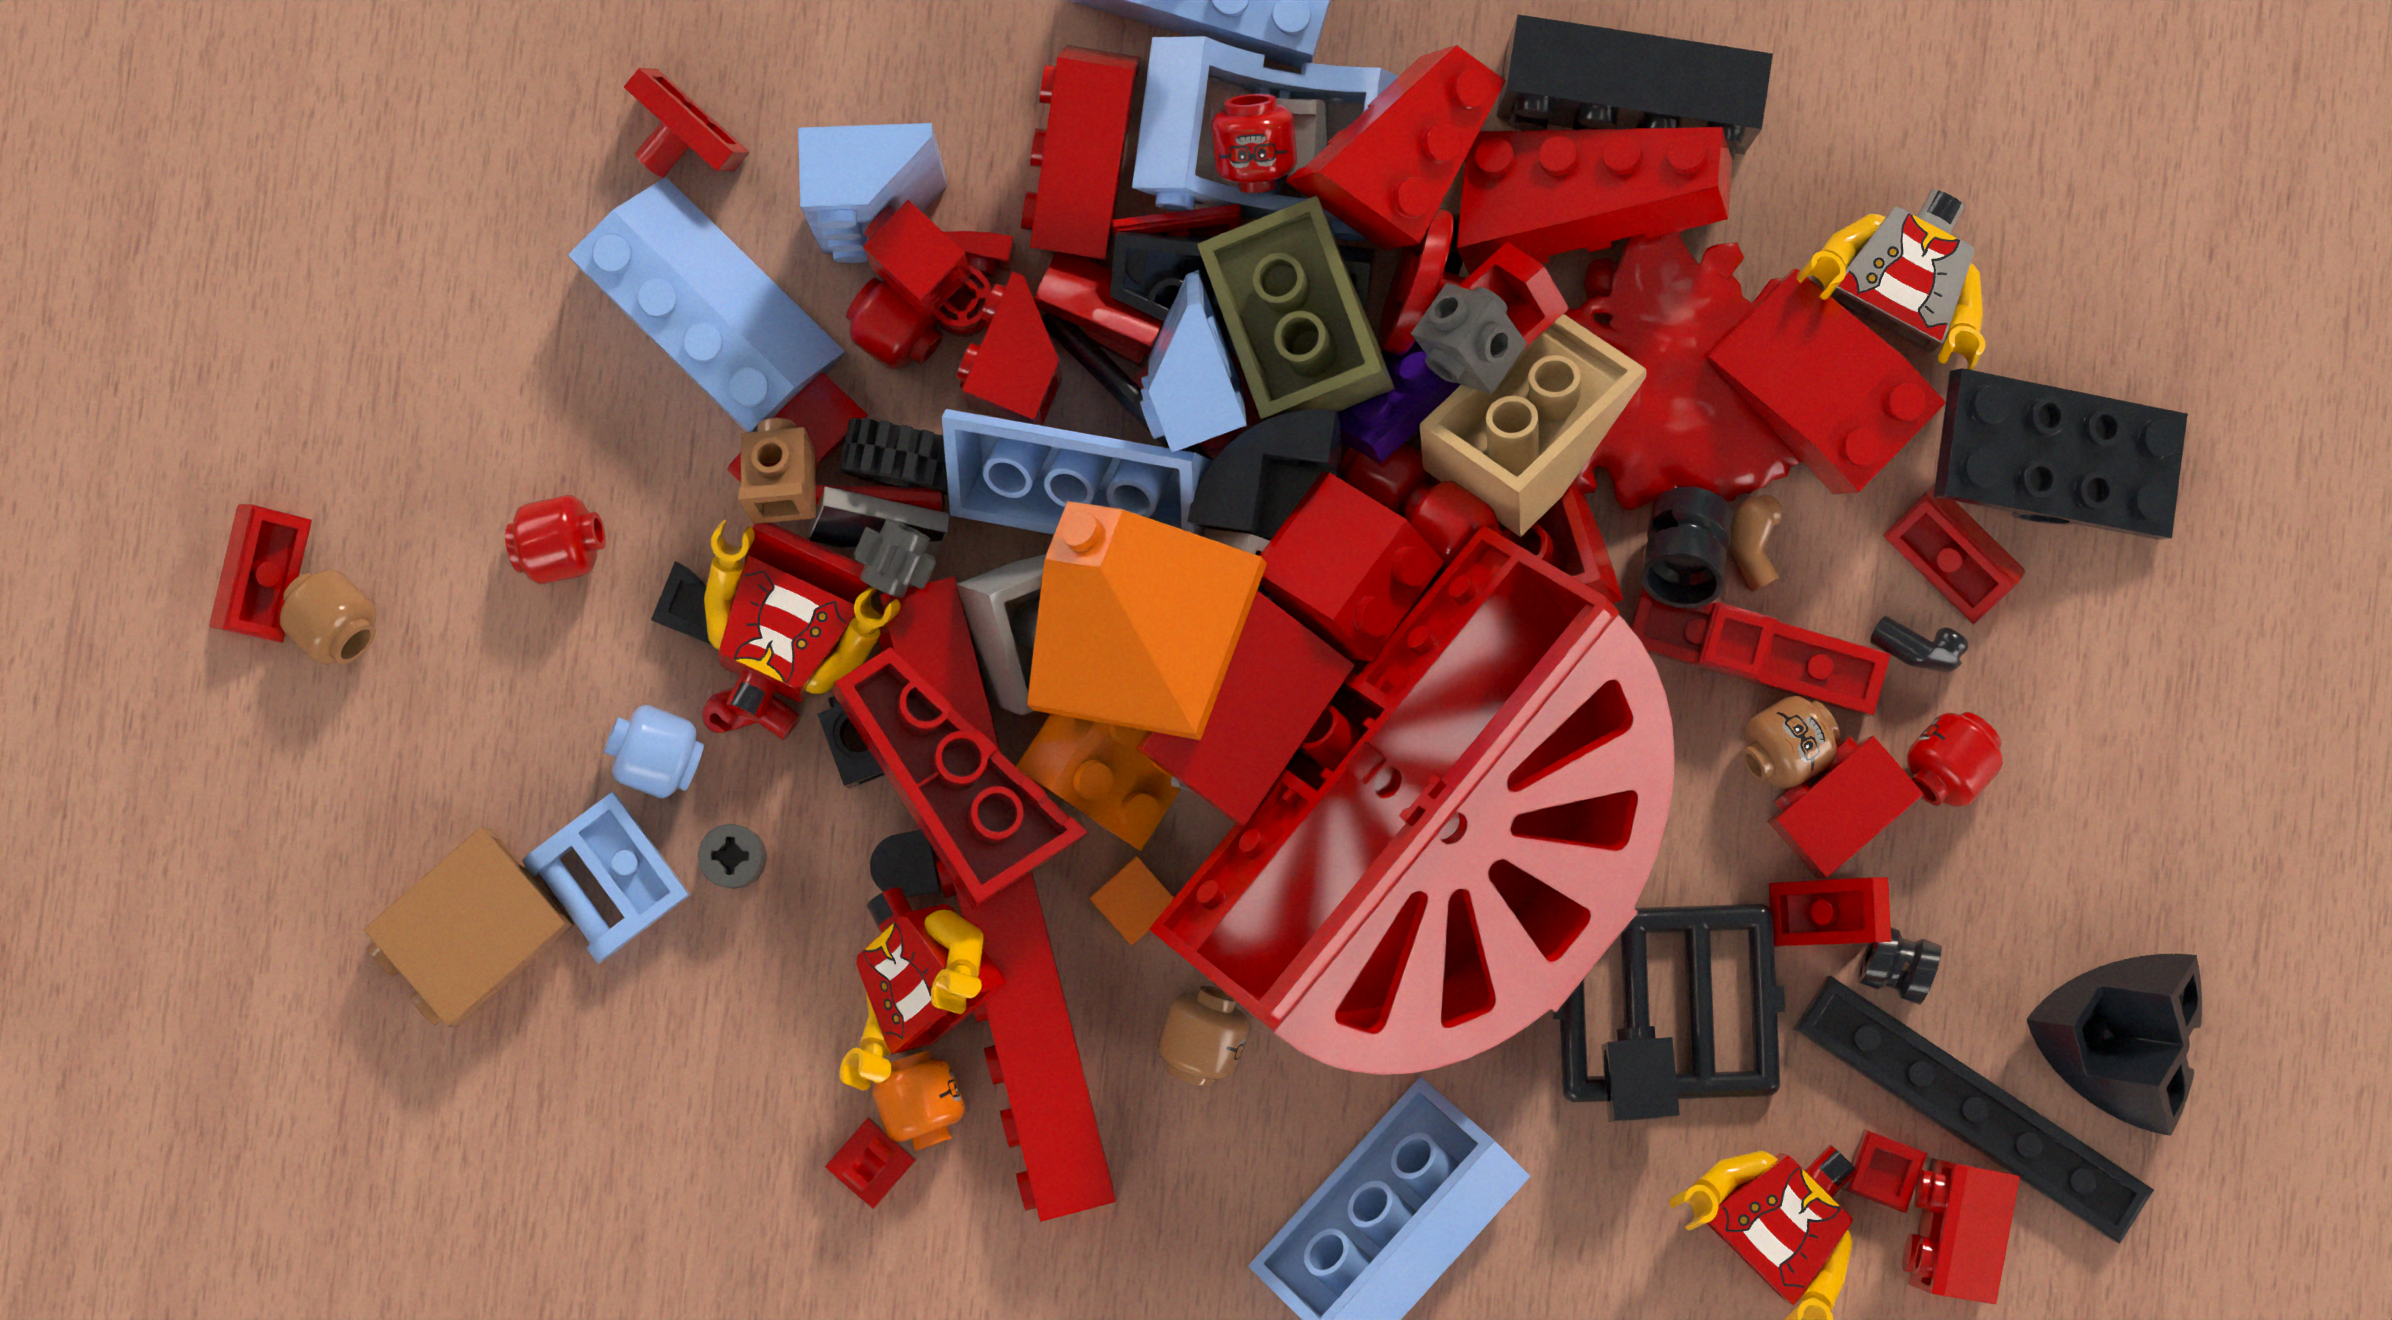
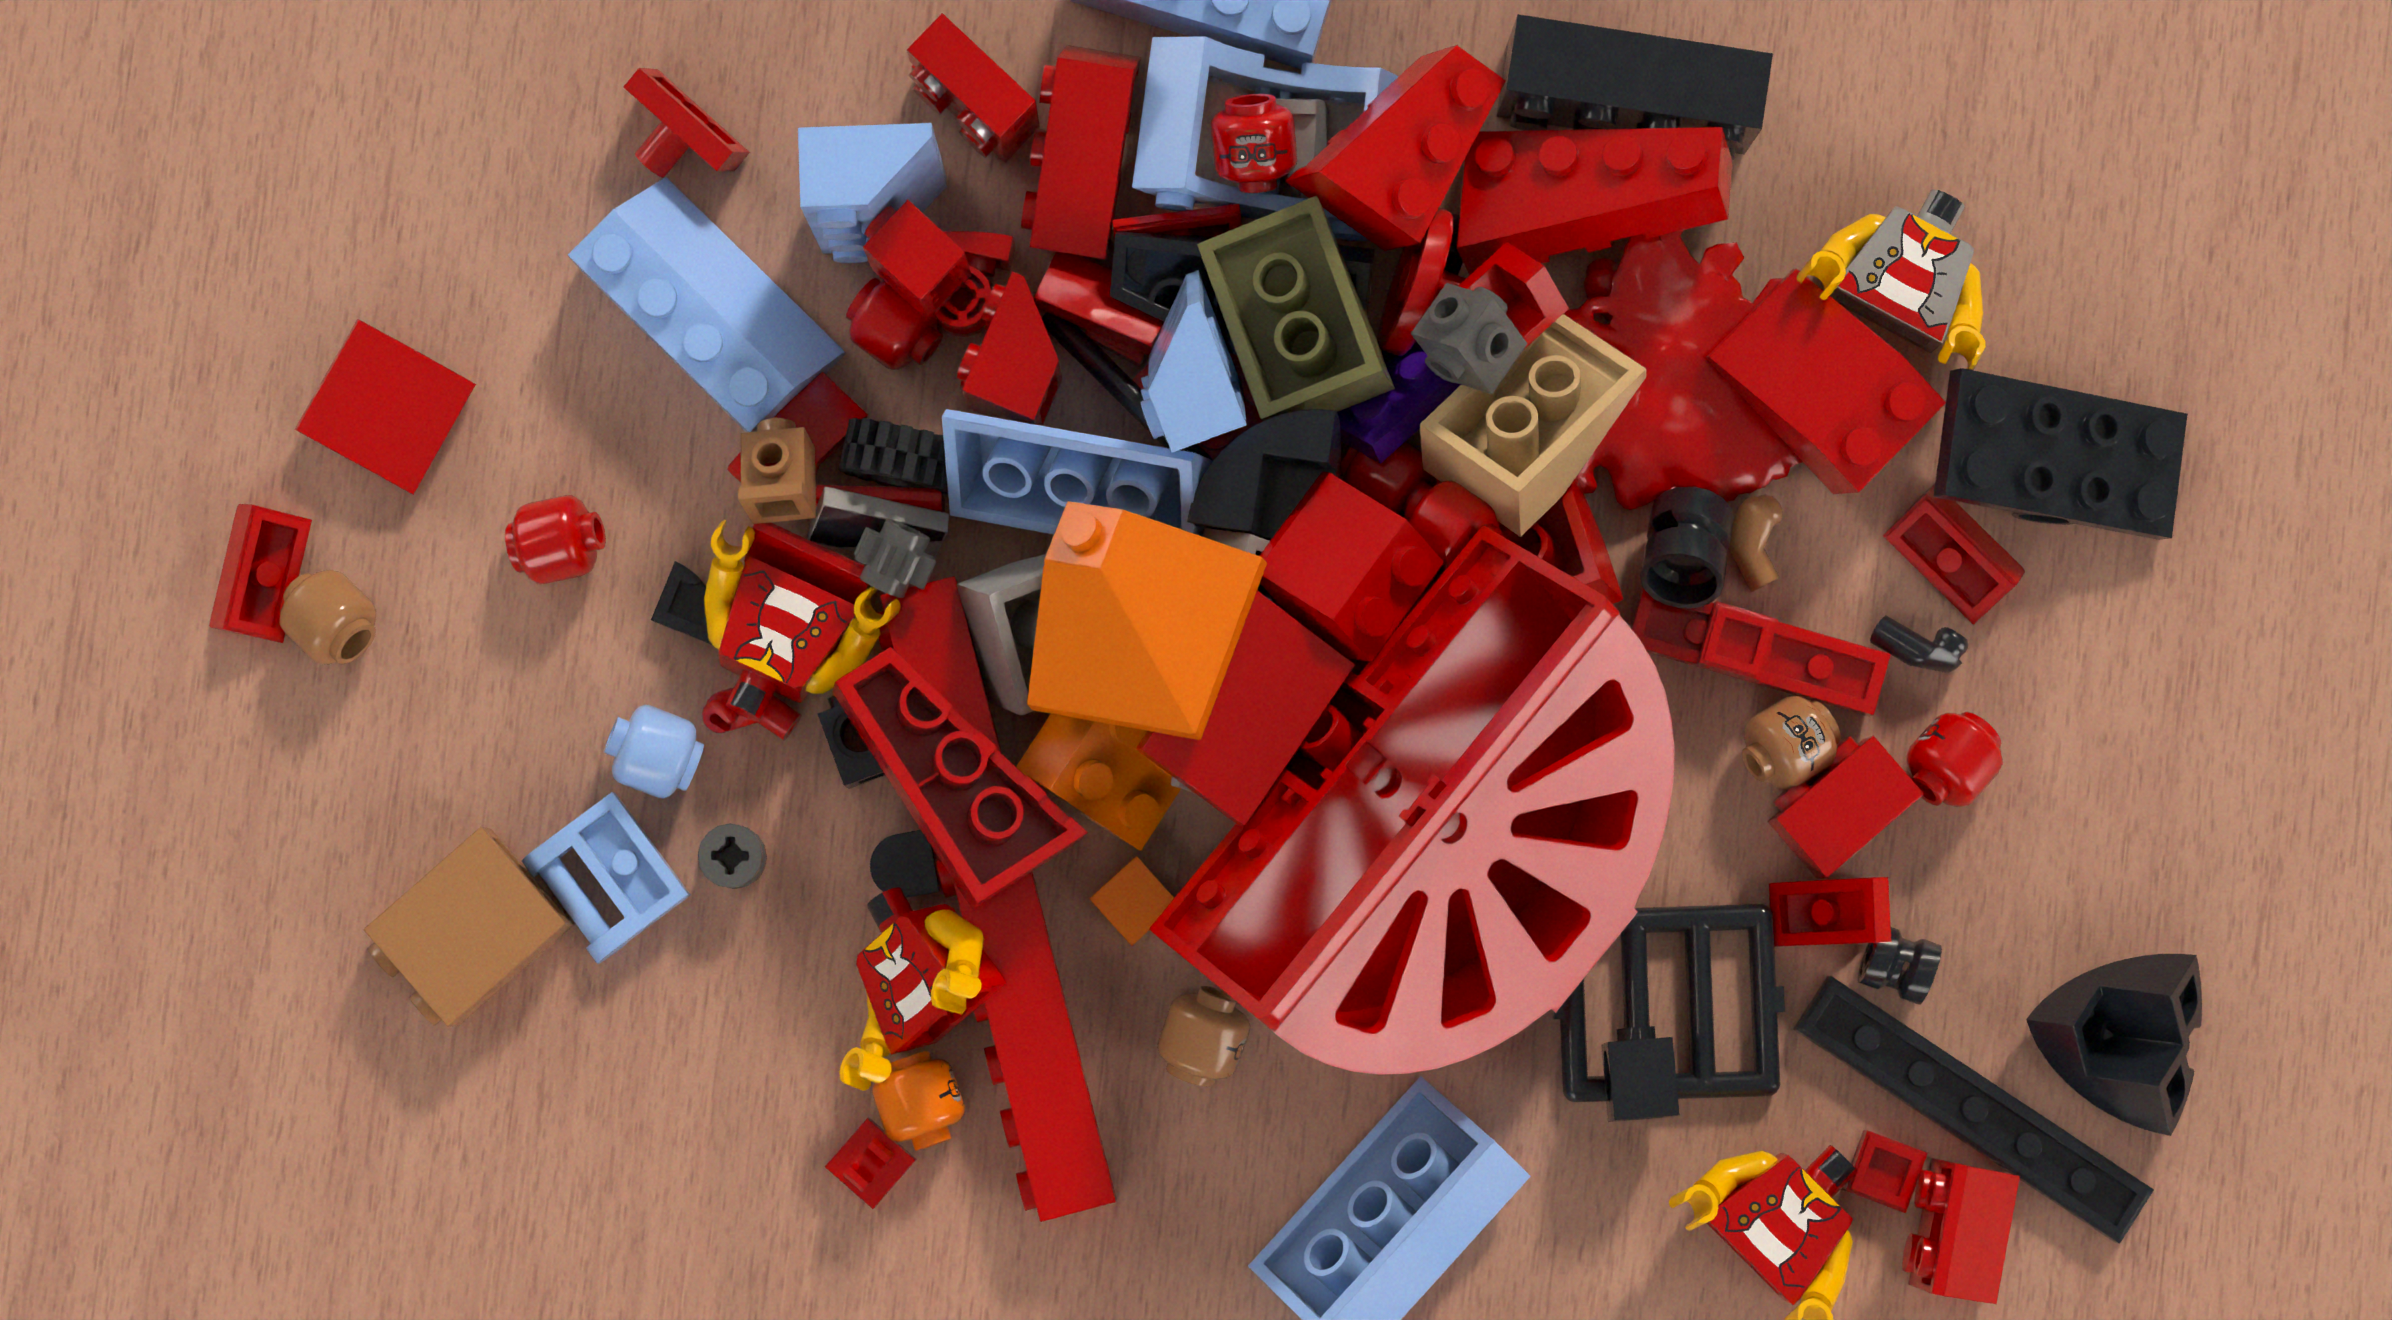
(385, 406): none -> red slope
(966, 81): none -> red piece

